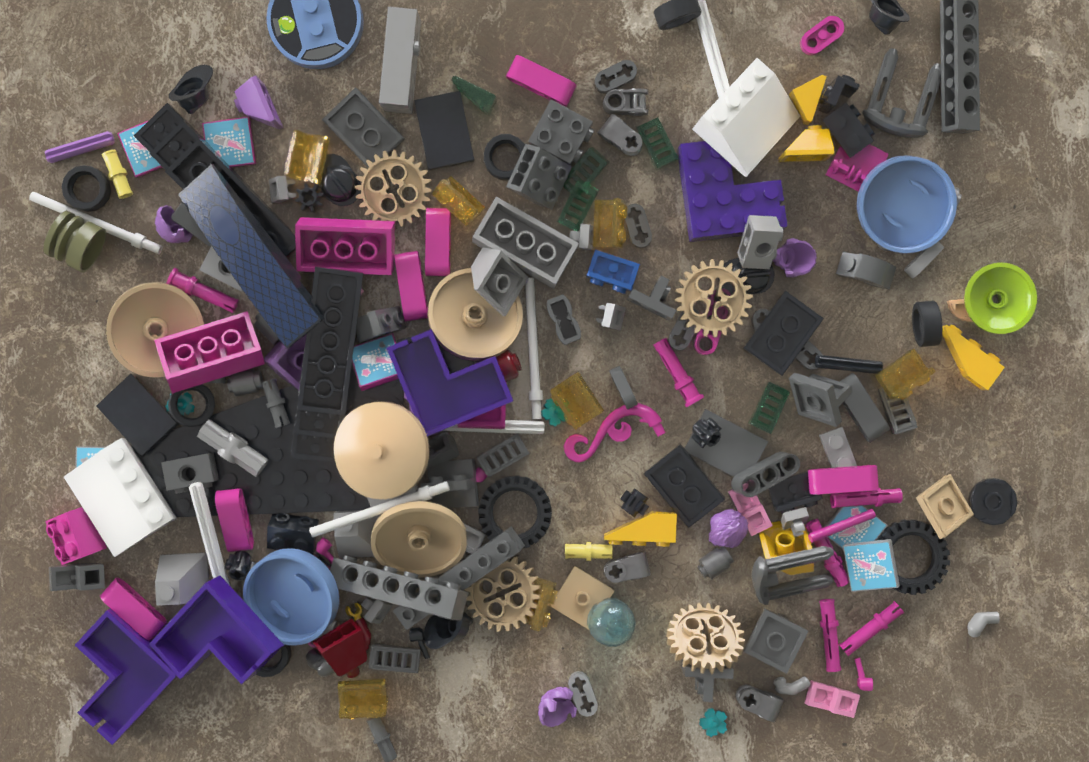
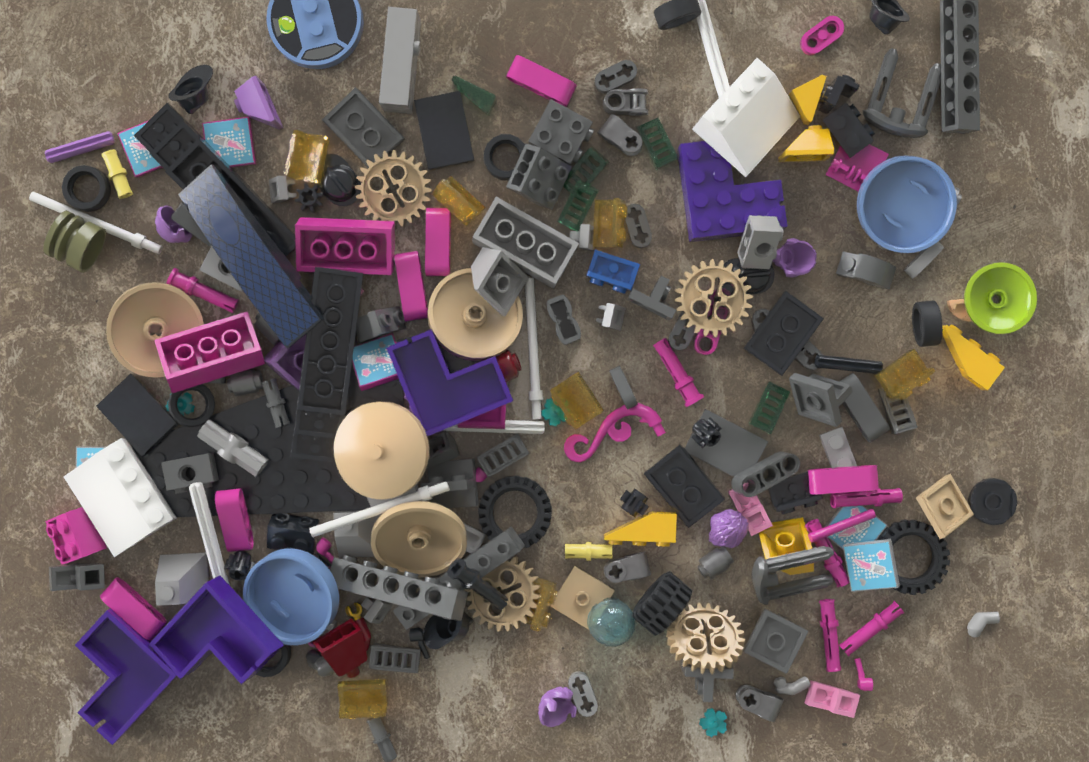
(472, 580): none -> black pin
(662, 603): none -> black tyre
(795, 520): light grey tile -> none

